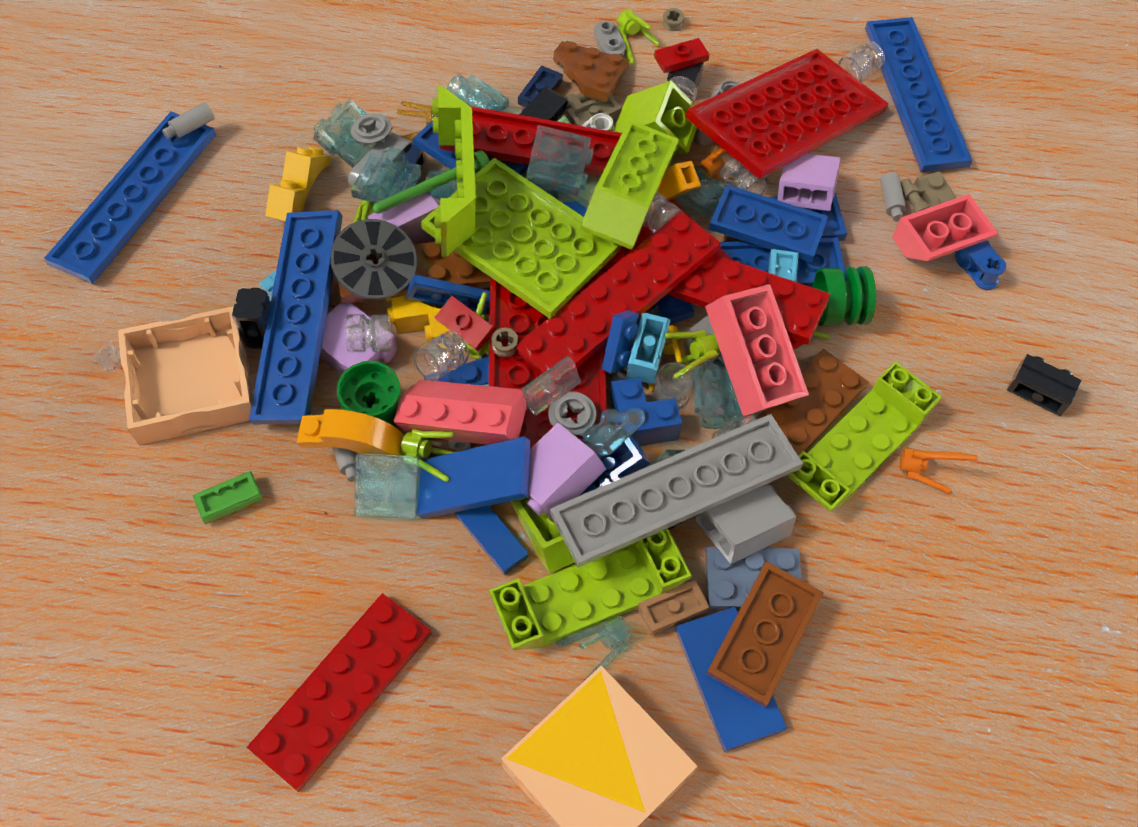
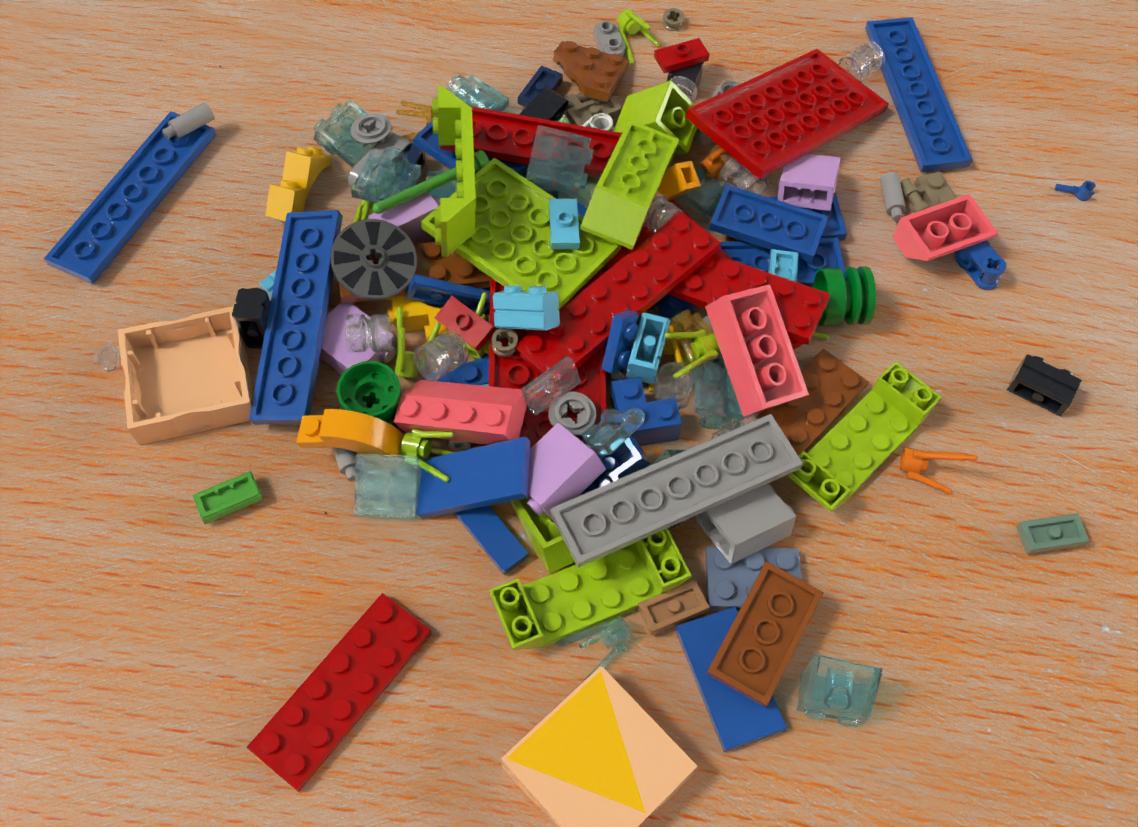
(405, 362): none -> lime plant
(526, 309): none -> medium azure brick
(564, 224): none -> medium azure plate
(687, 323): none -> clear yellow plant
(838, 690): none -> clear light blue slope
(1052, 533): none -> sand green plate
(1083, 192): none -> blue hand

